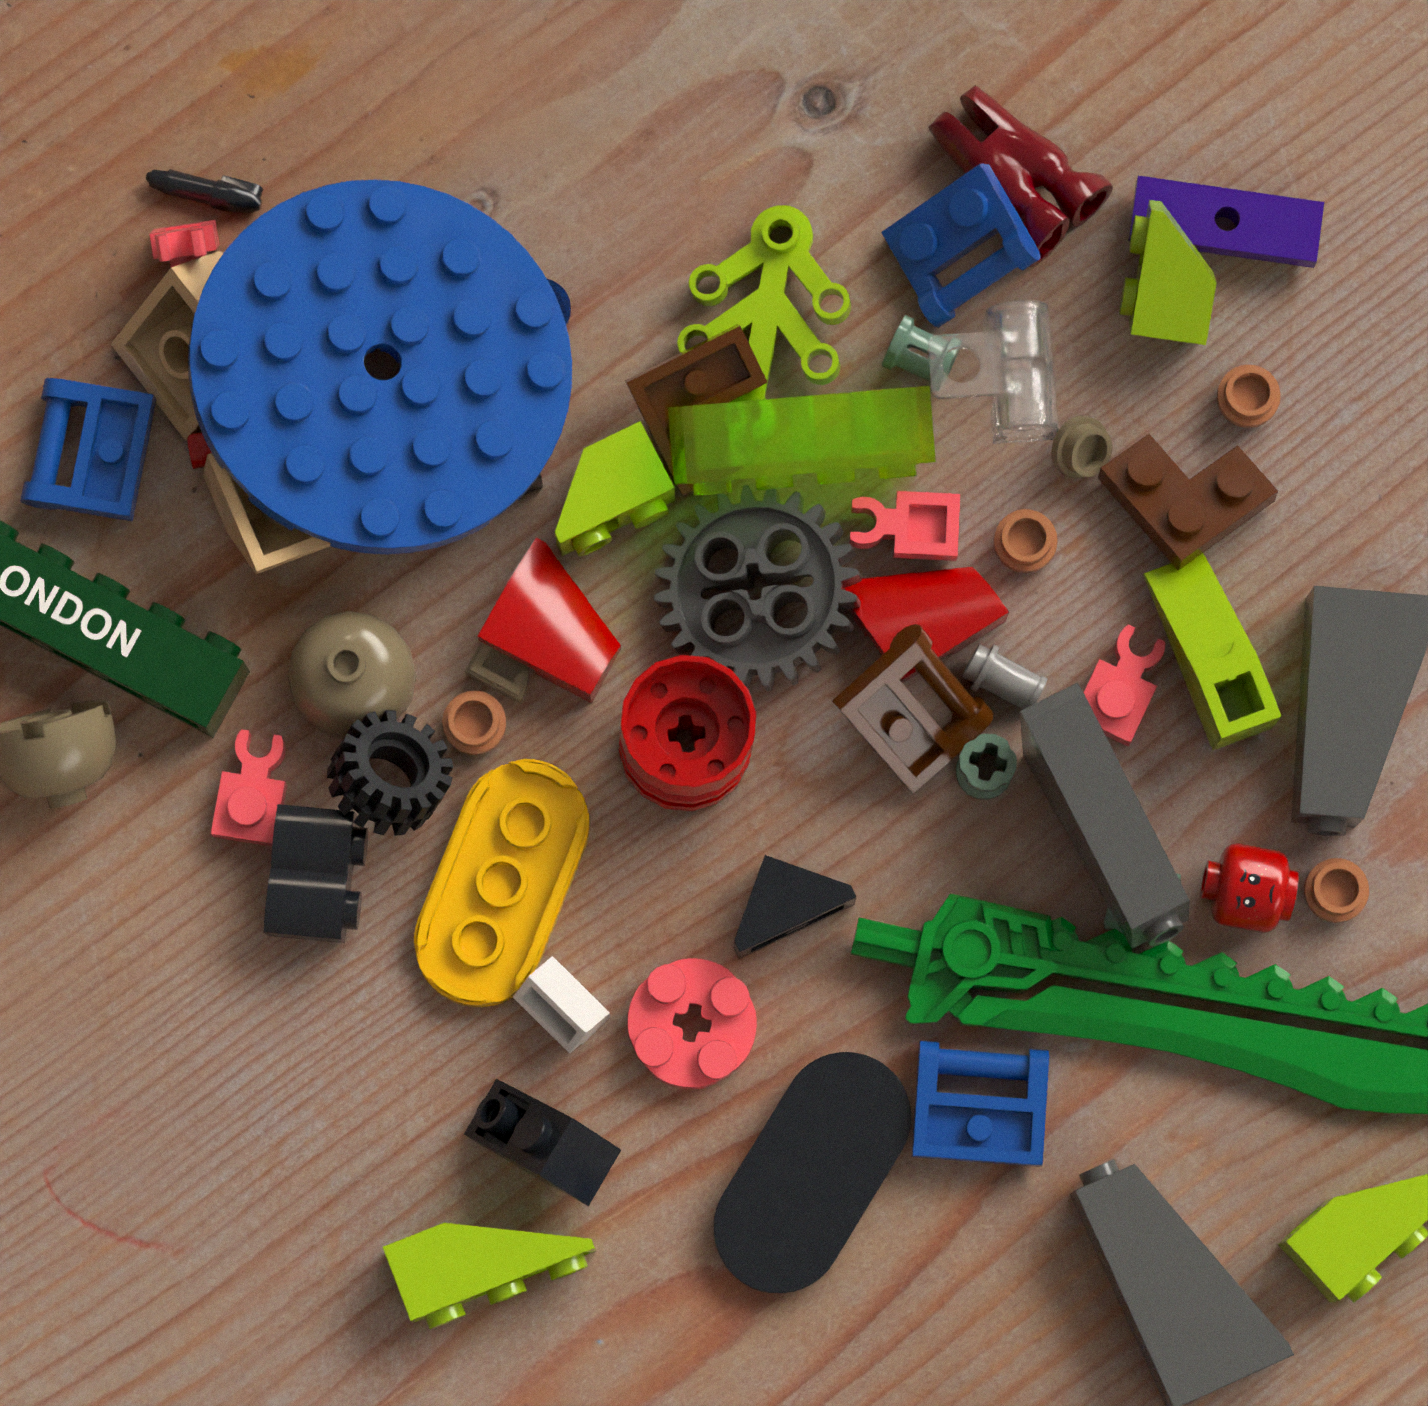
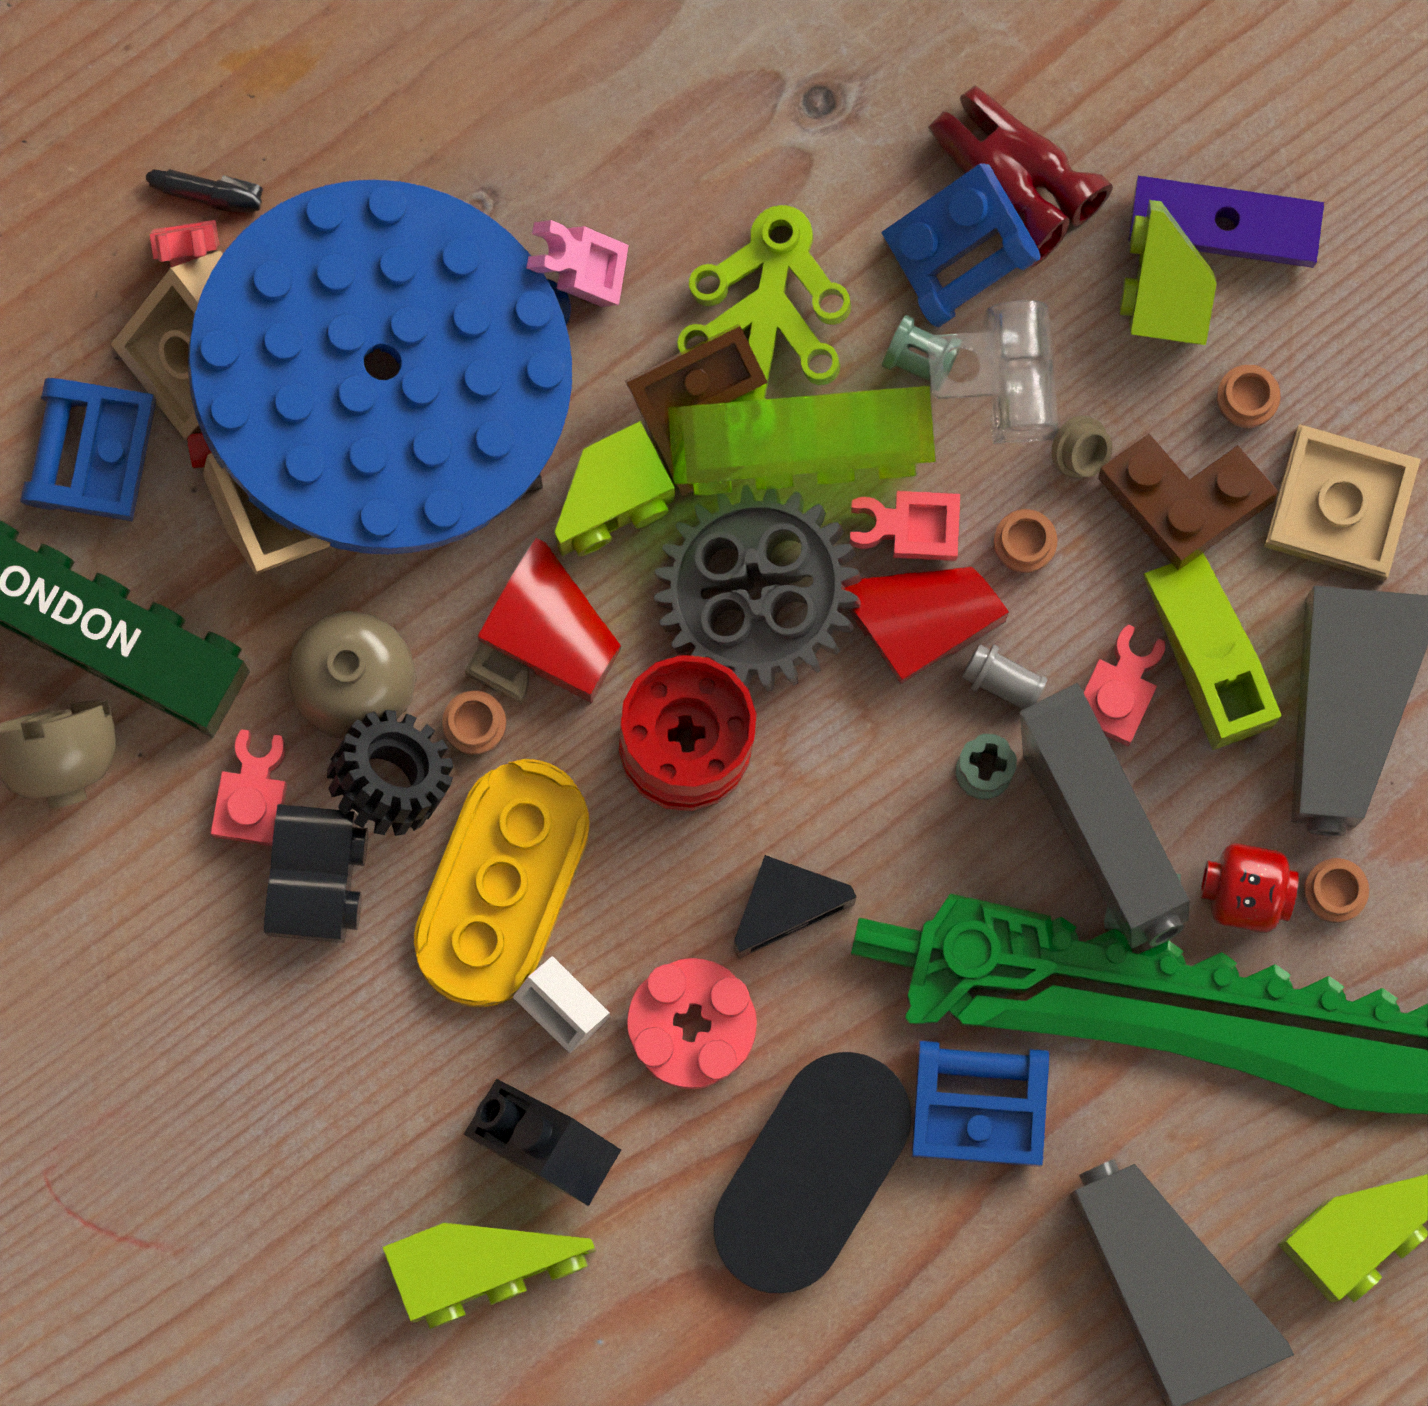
(586, 260): none -> bright pink plate
(896, 721): reddish brown plate -> none
(1342, 503): none -> tan tile

